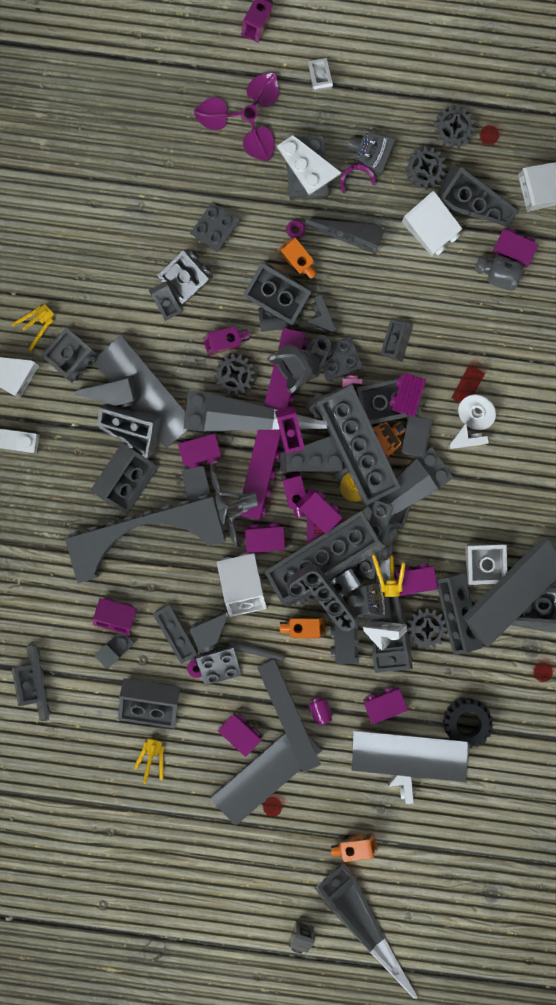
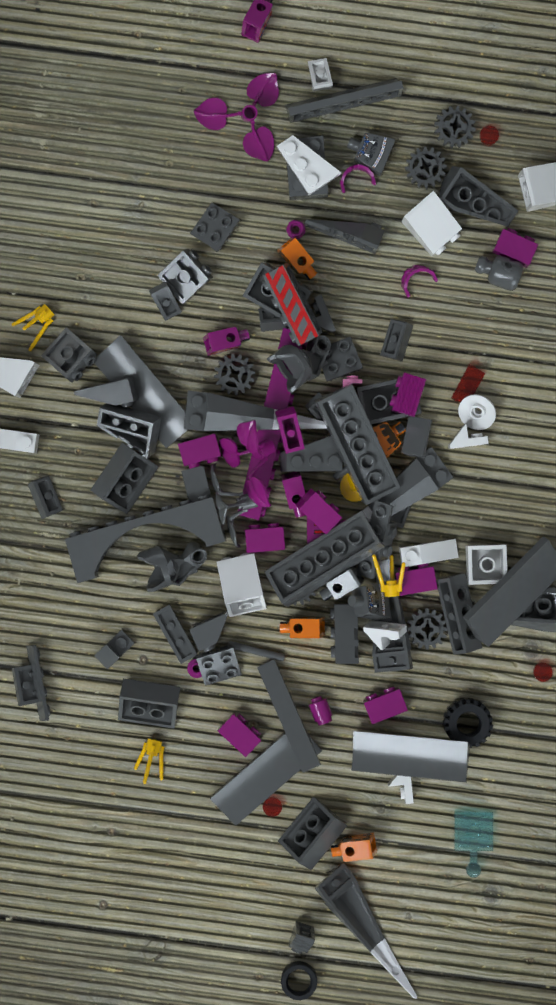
(45, 497): none -> dark grey slope
(114, 616): magenta brick -> none
(170, 567): none -> dark grey piece
(248, 437): none -> magenta plant
(292, 304): none -> brick
(303, 994): none -> black tyre
(312, 833): none -> dark grey slope
(325, 599): dark grey beam -> none
(344, 100): none -> dark grey arch
(410, 272): none -> magenta helmet
(428, 552): none -> white slope
(473, 833): none -> clear light blue plate

